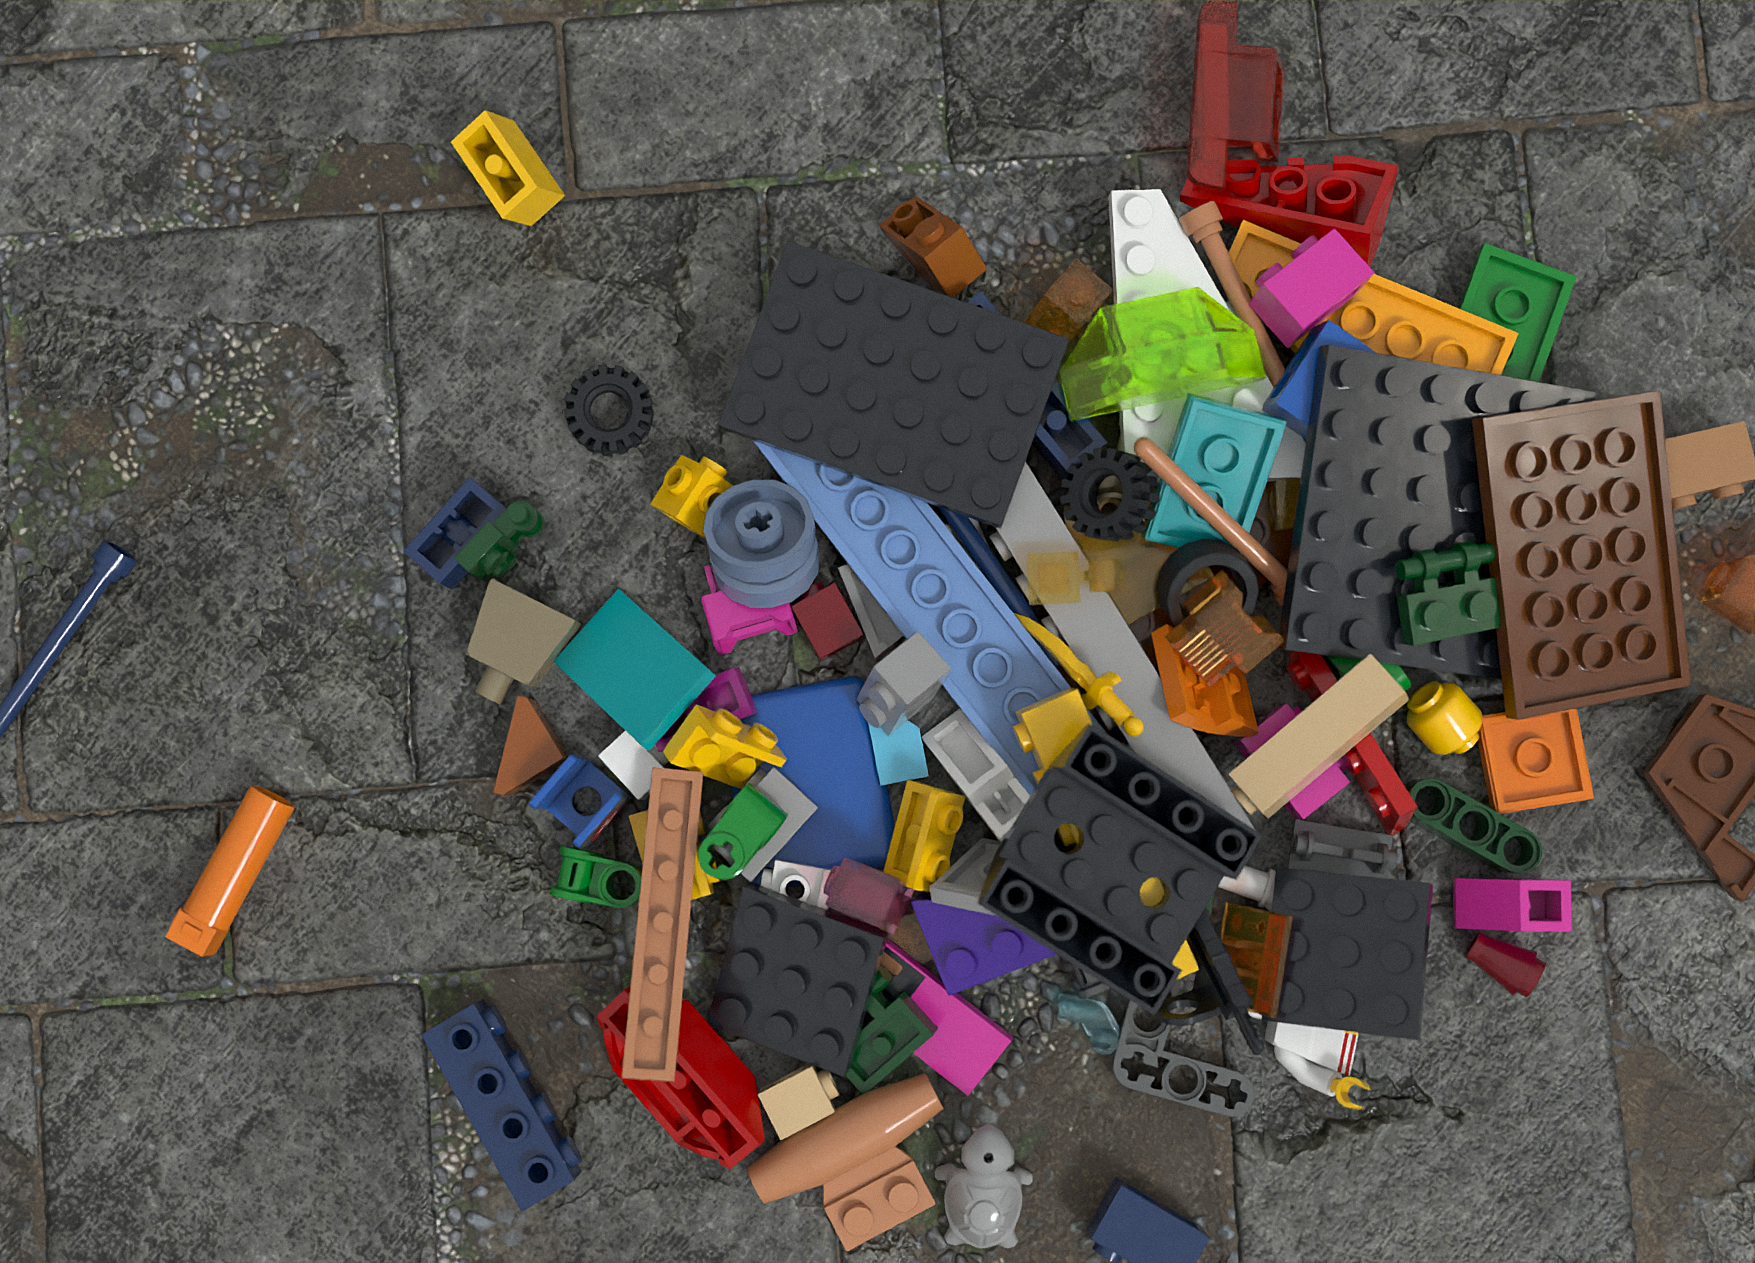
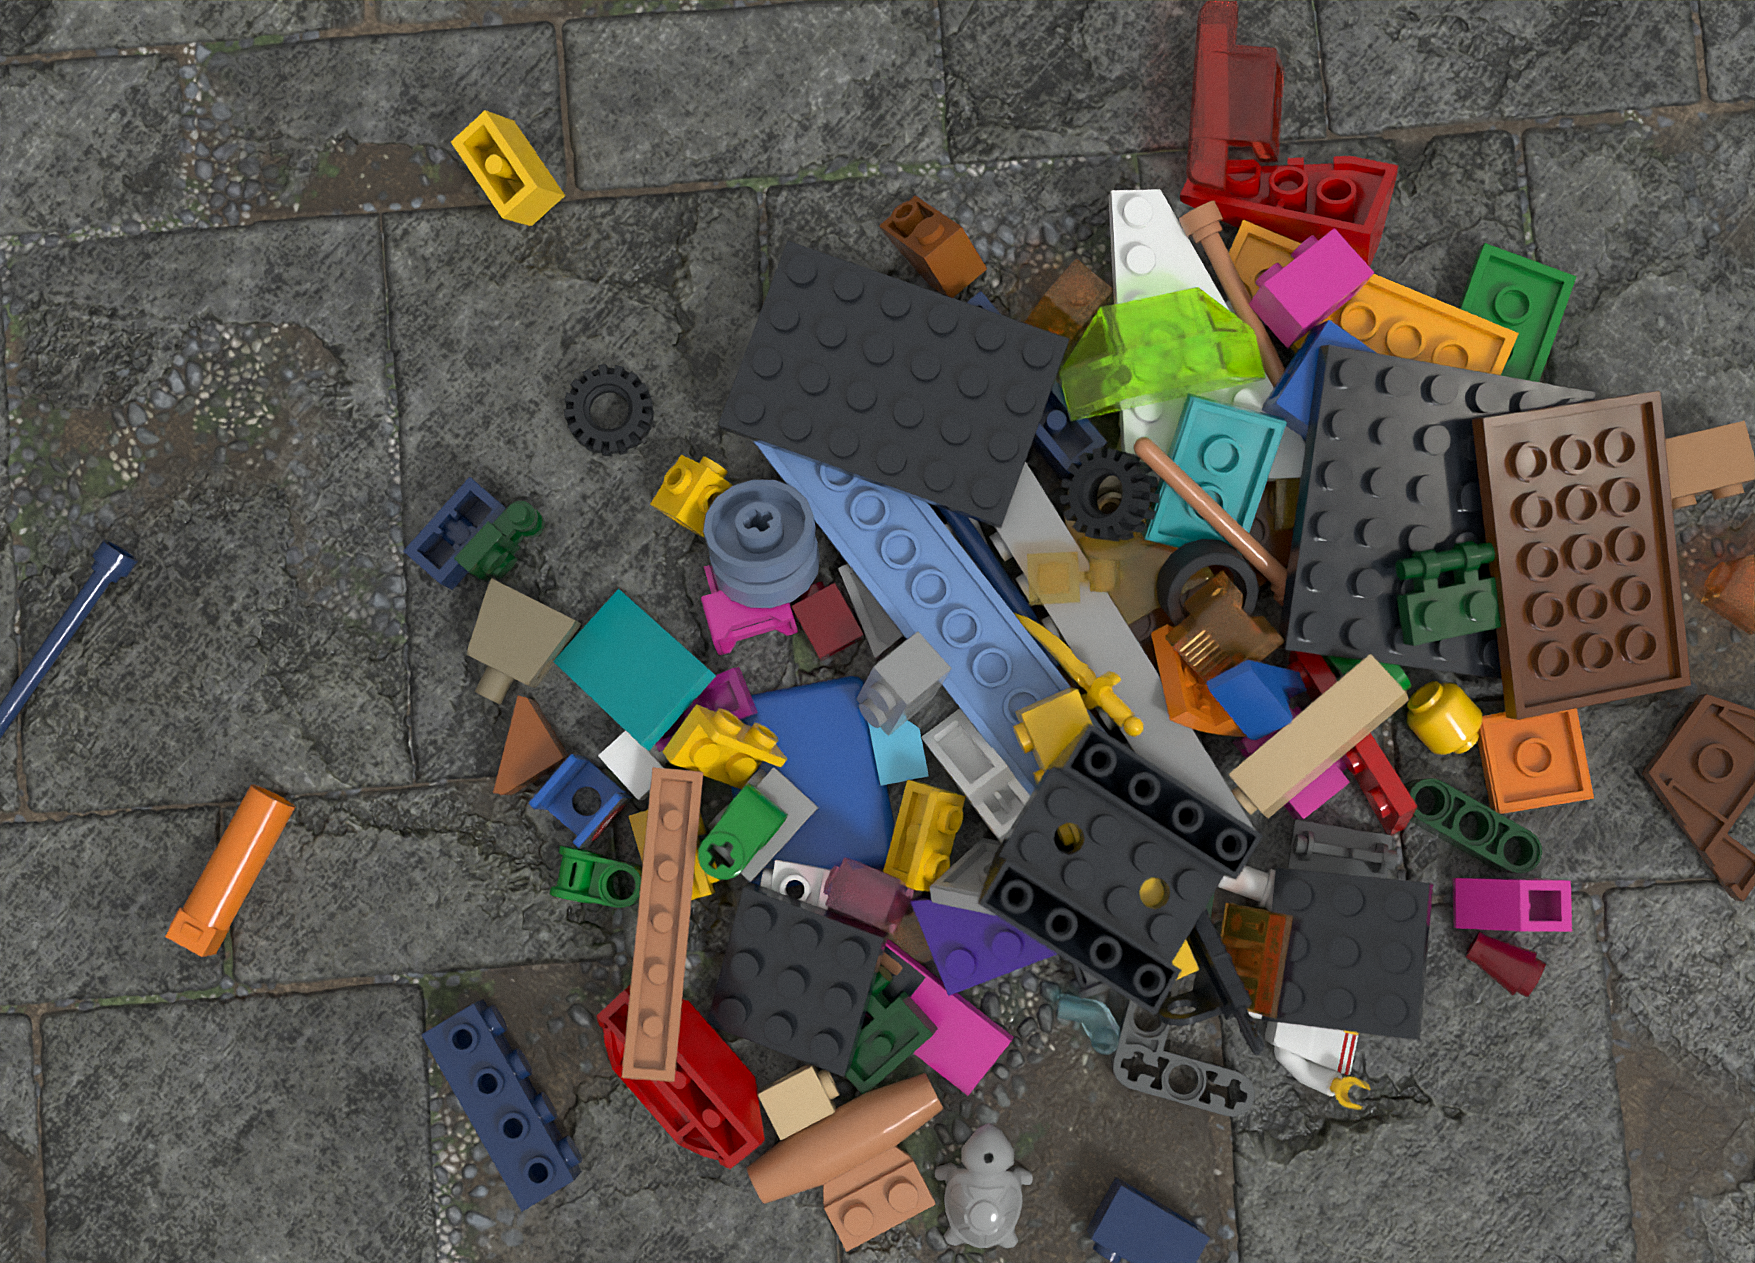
(1257, 696): none -> blue slope

